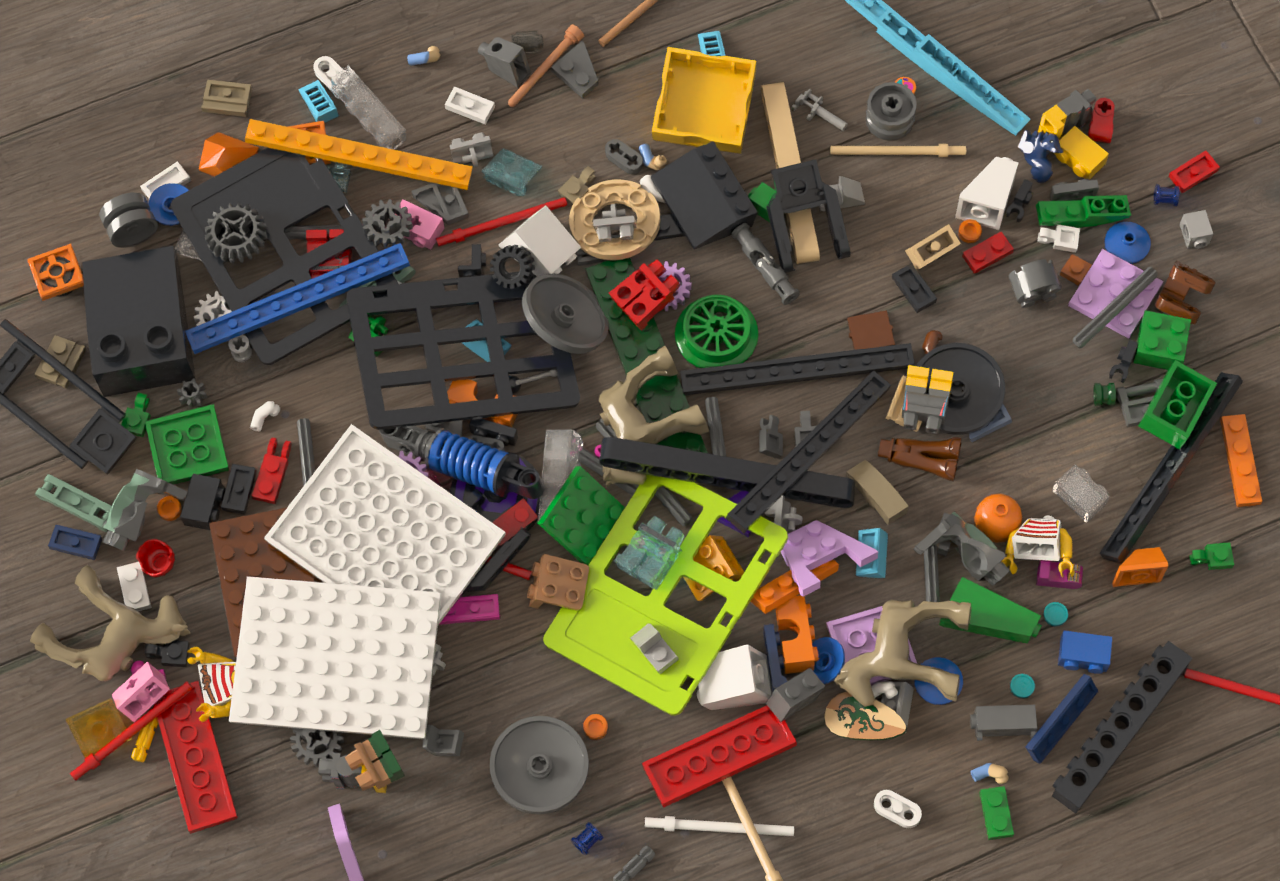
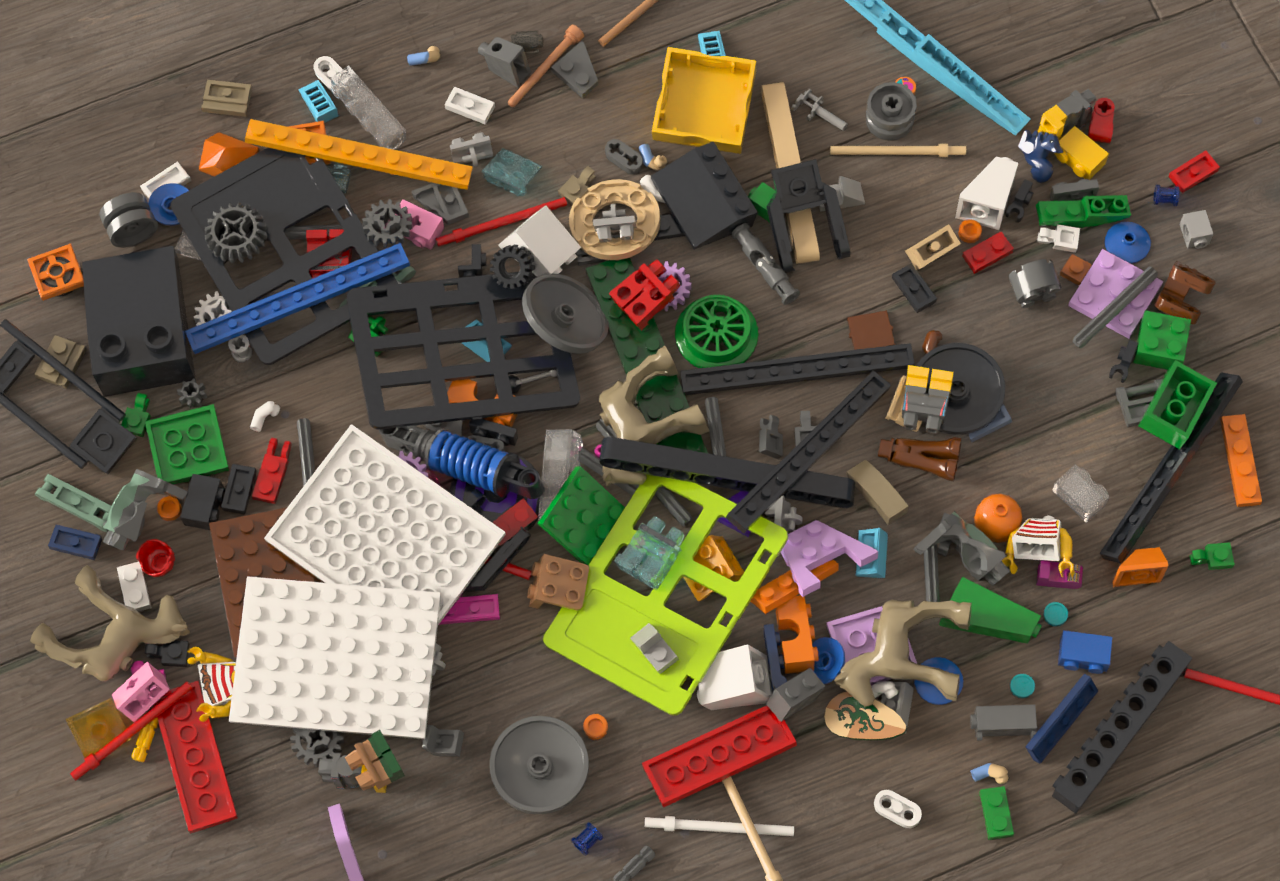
(1104, 394): dark green wheel -> none

